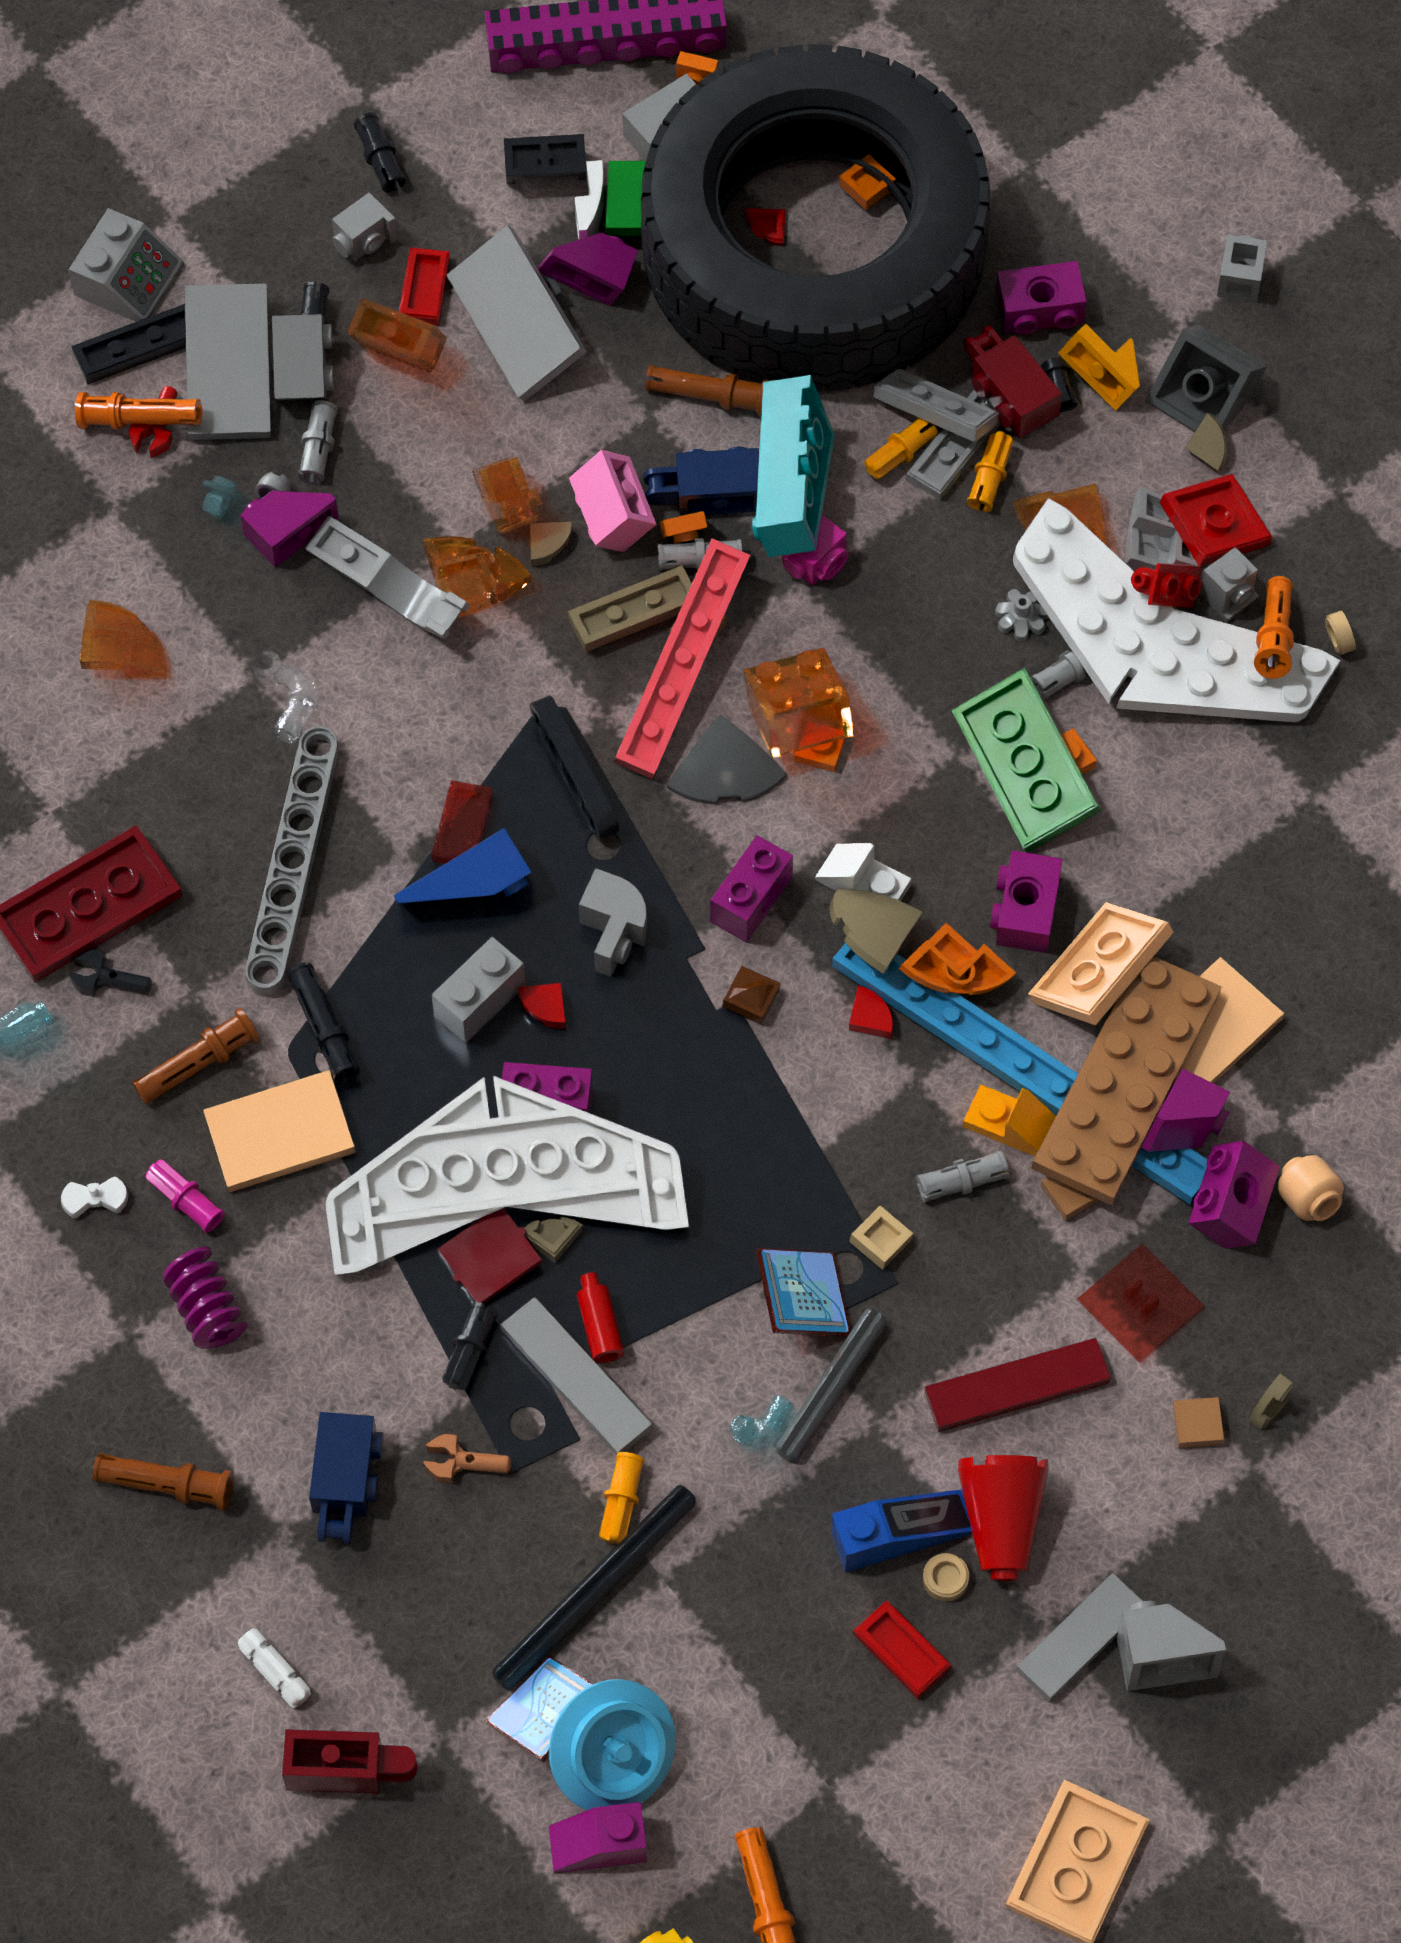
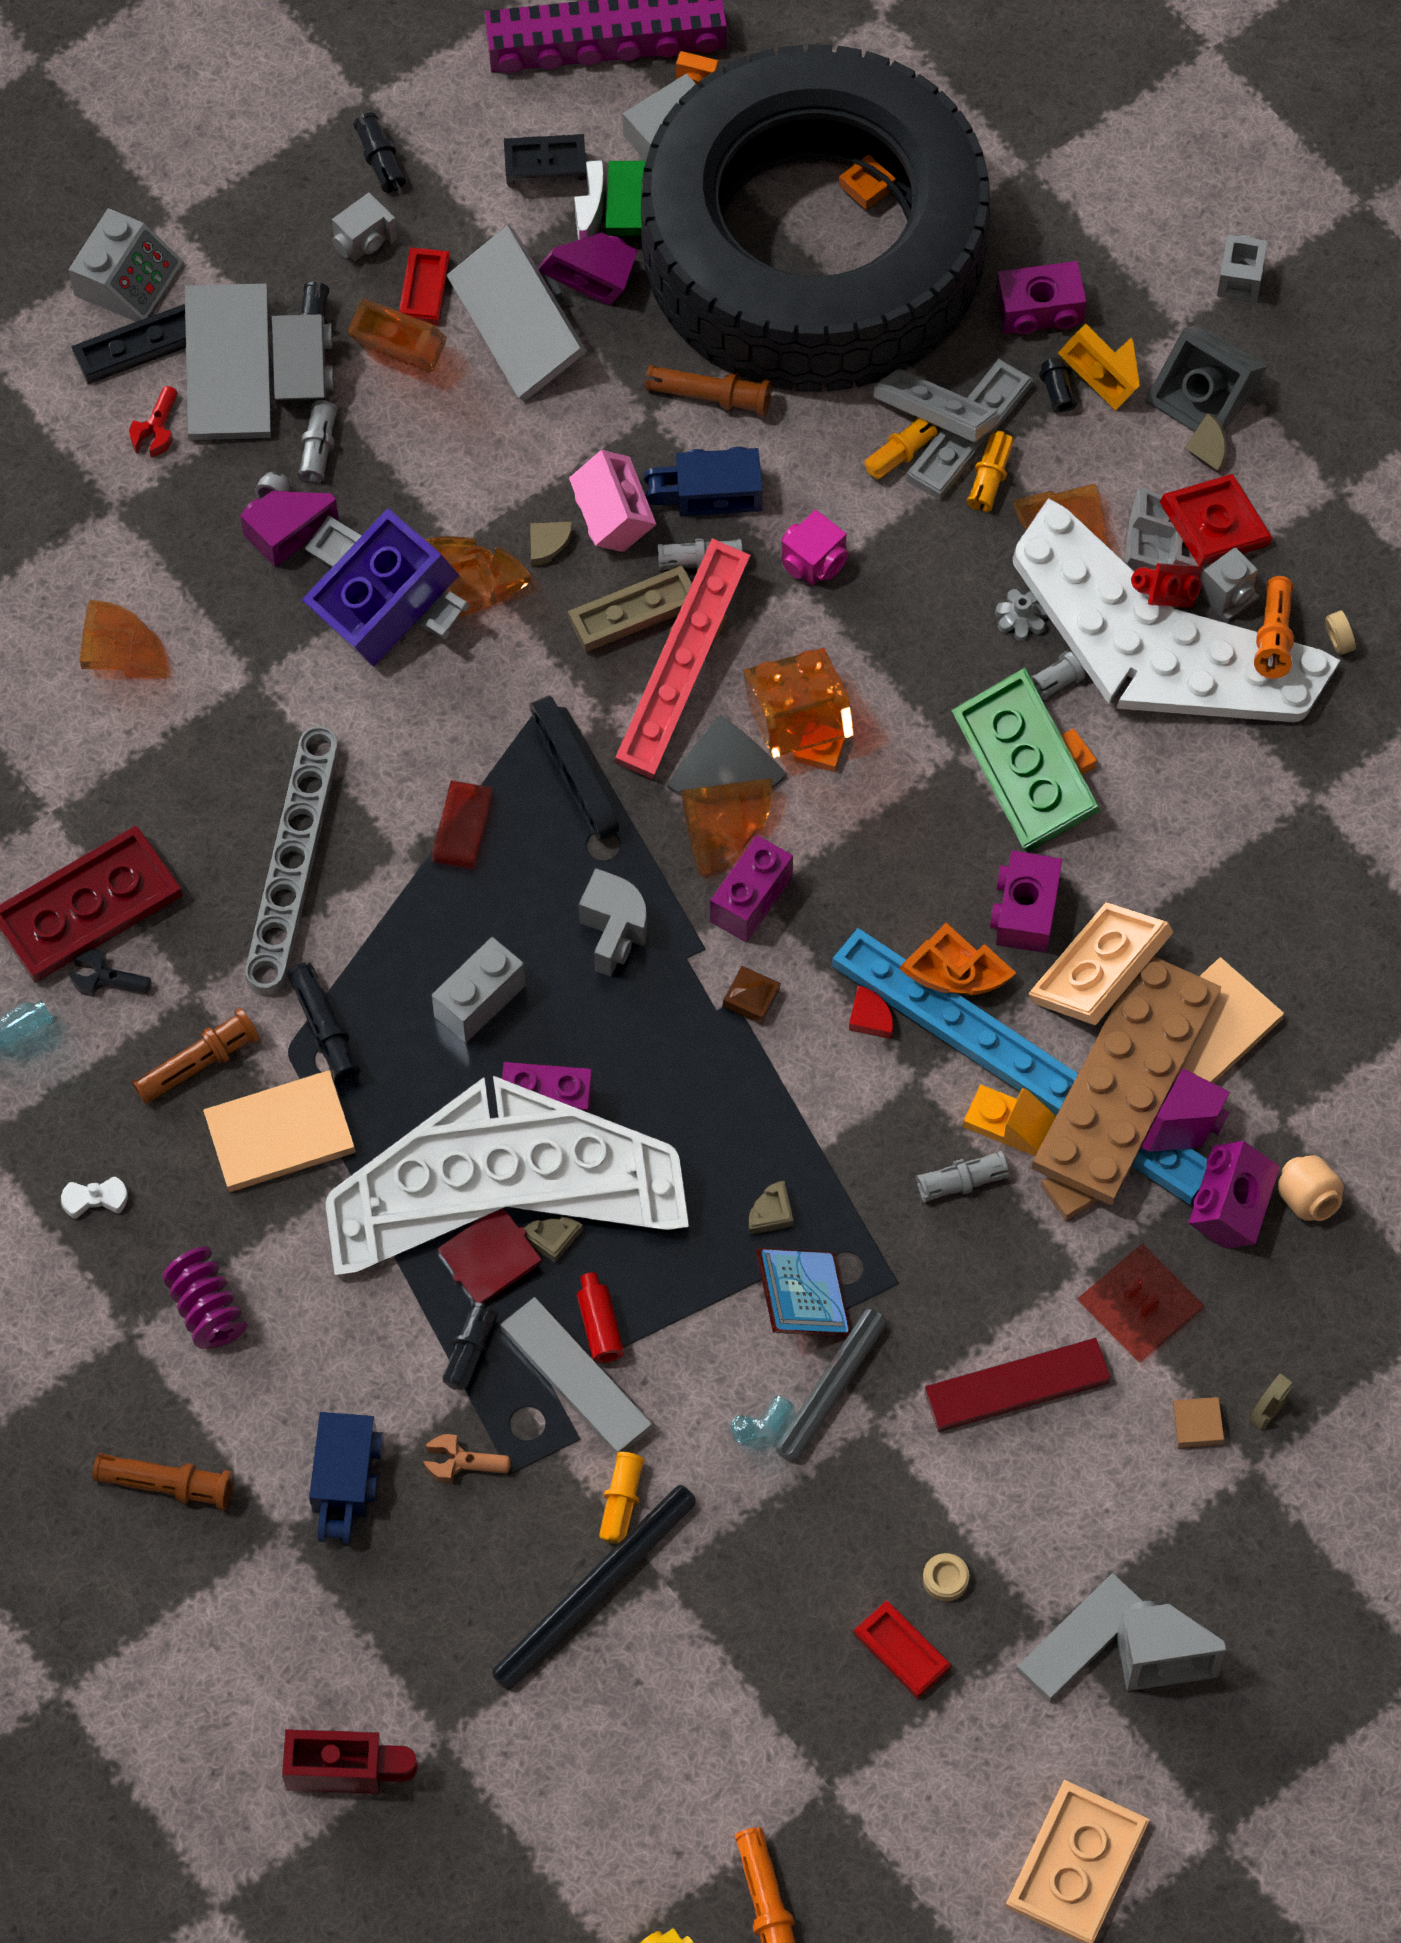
(119, 411): orange pin -> none
(184, 1195): dark pink axle -> none
(220, 493): clear light blue plate -> none
(274, 1668): white axle -> none
(300, 698): clear piece -> none
(381, 587): none -> dark purple slope
(478, 872): blue slope -> none
(507, 494): clear orange brick -> none
(535, 1705): piece -> none
(544, 1004): red tile -> none
(599, 1838): magenta slope -> none
(612, 1744): medium azure piece -> none
(683, 527): orange plate -> none
(724, 820): none -> clear orange brick
(767, 224): red tile -> none
(771, 1210): none -> dark tan tile
(792, 466): wedge -> none
(855, 868): white slope -> none
(873, 924): dark tan brick -> none
(881, 1237): tan tile -> none
(898, 1527): blue slope -> none
(1003, 1510): red cone -> none
(1012, 382): dark red brick -> none

